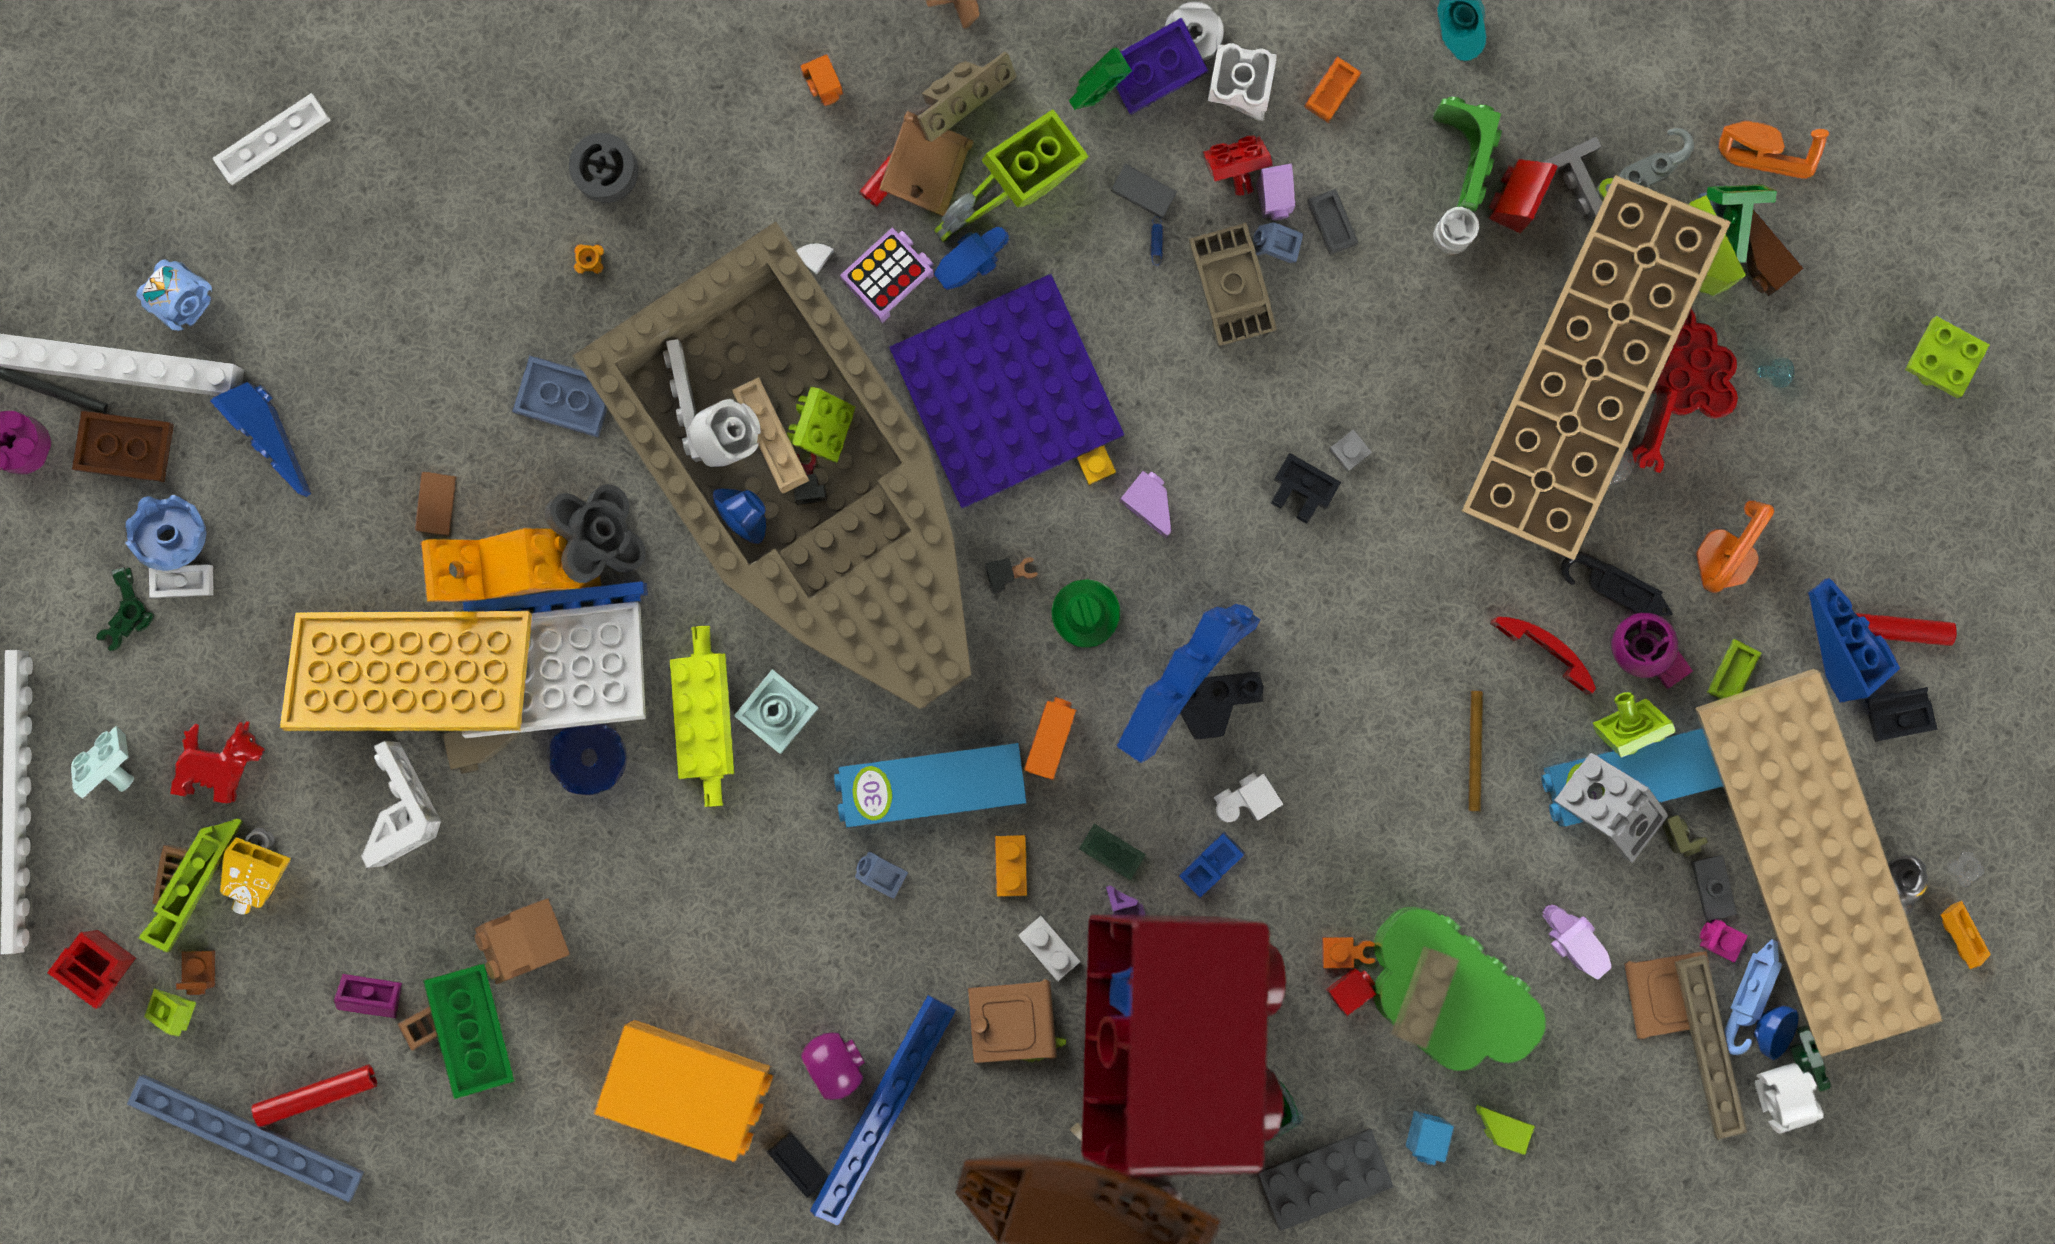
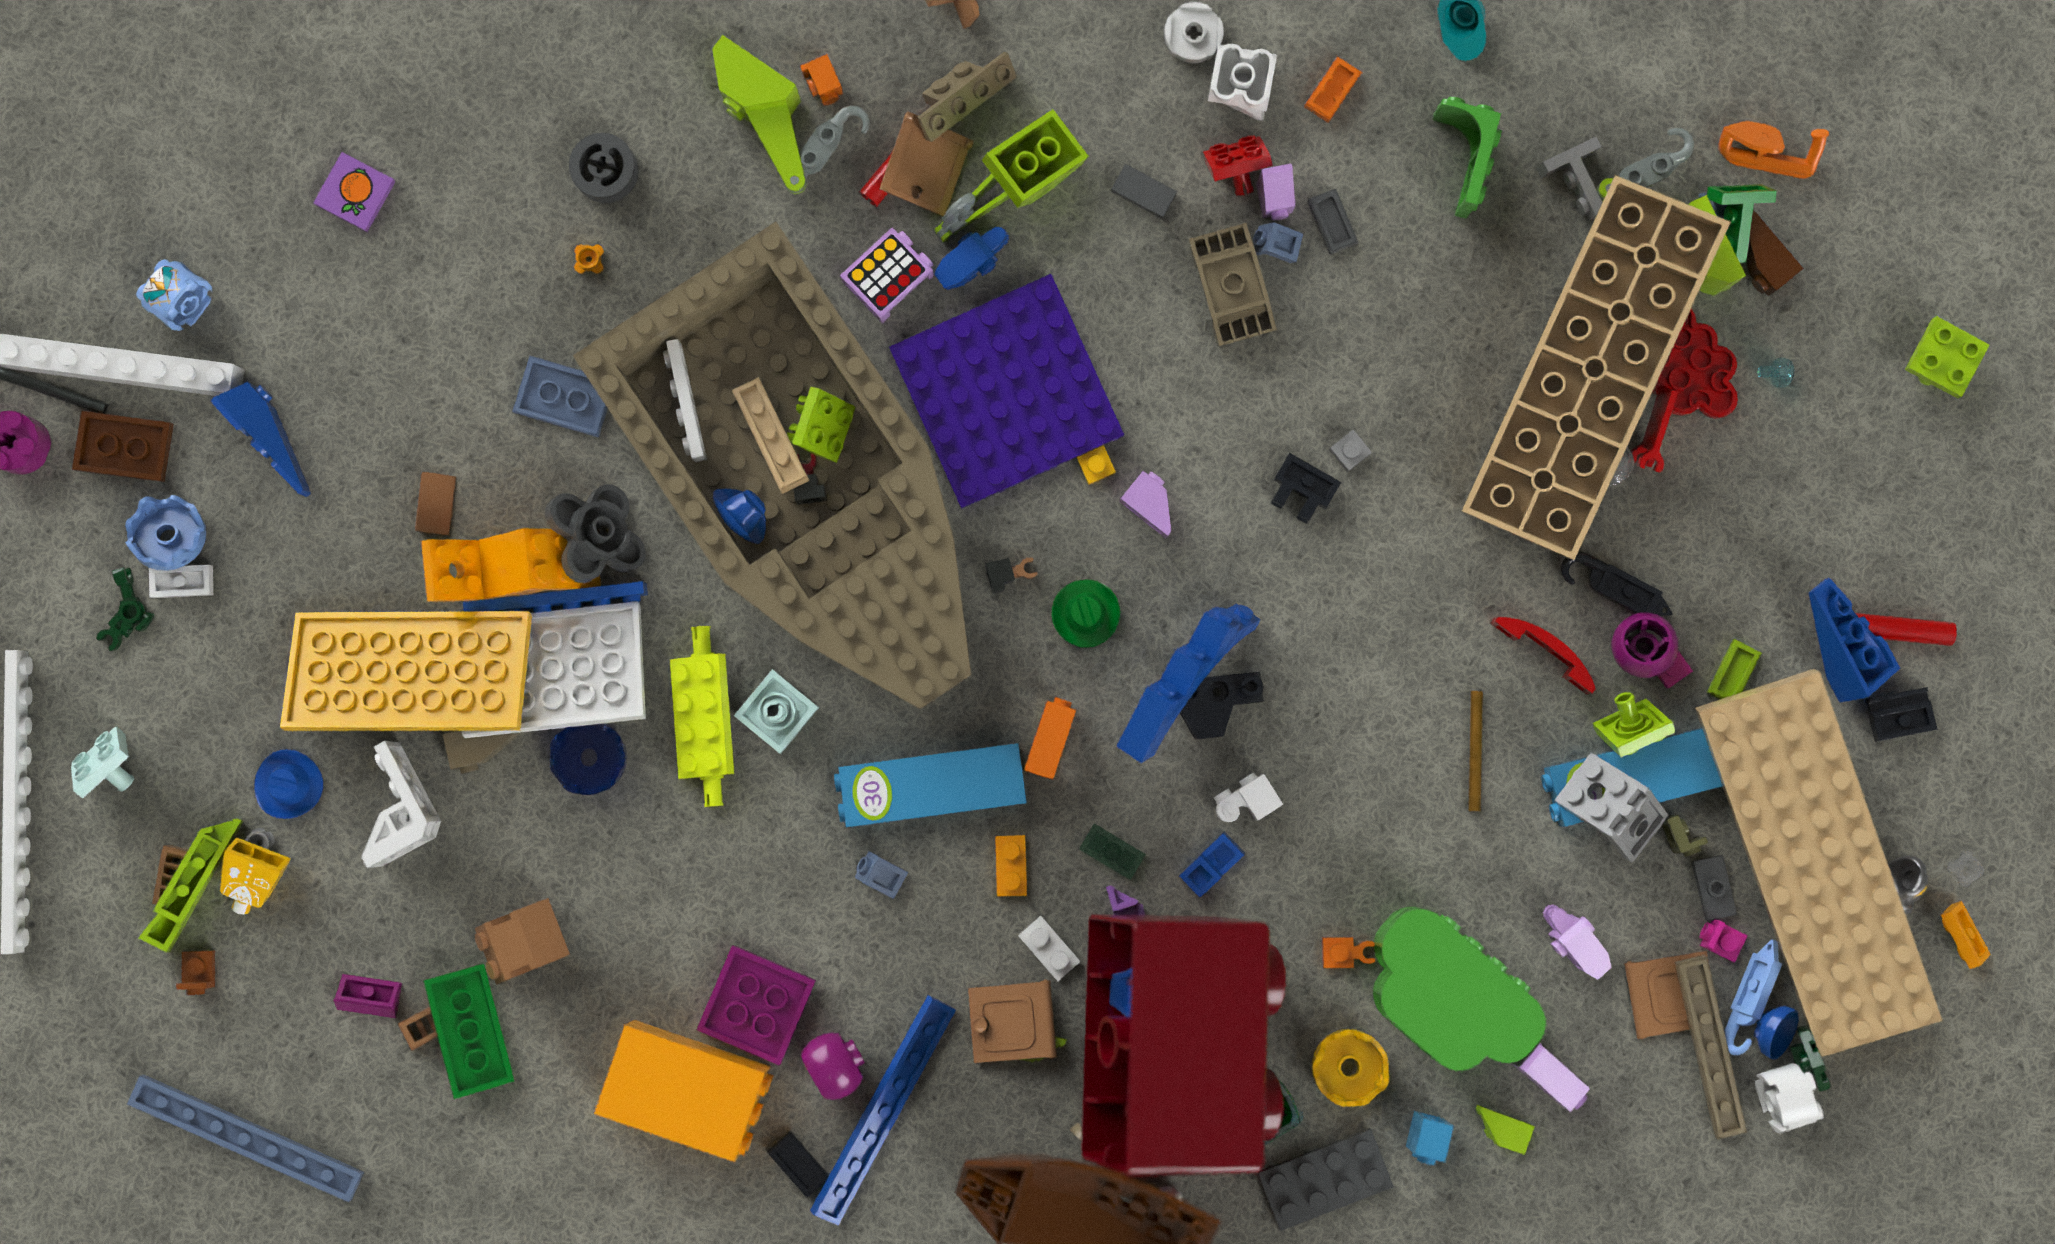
(91, 966): red plate -> none
(169, 1012): lime slope -> none
(215, 769): red animal -> none
(271, 139): white plate -> none
(288, 784): none -> blue hat
(313, 1095): red piece -> none
(354, 192): none -> medium lavender tile
(724, 433): white brick -> none
(756, 1004): none -> magenta plate
(767, 102): none -> lime slope
(815, 256): white tile -> none
(1100, 79): green bracket -> none
(1156, 239): blue piece -> none
(1160, 66): dark purple plate -> none
(1352, 990): red brick -> none
(1365, 1083): none -> yellow plate
(1424, 997): dark tan brick -> none
(1456, 230): white wheel -> none
(1521, 194): red slope -> none
(1553, 1078): none -> lavender slope
(1728, 559): orange piece -> none

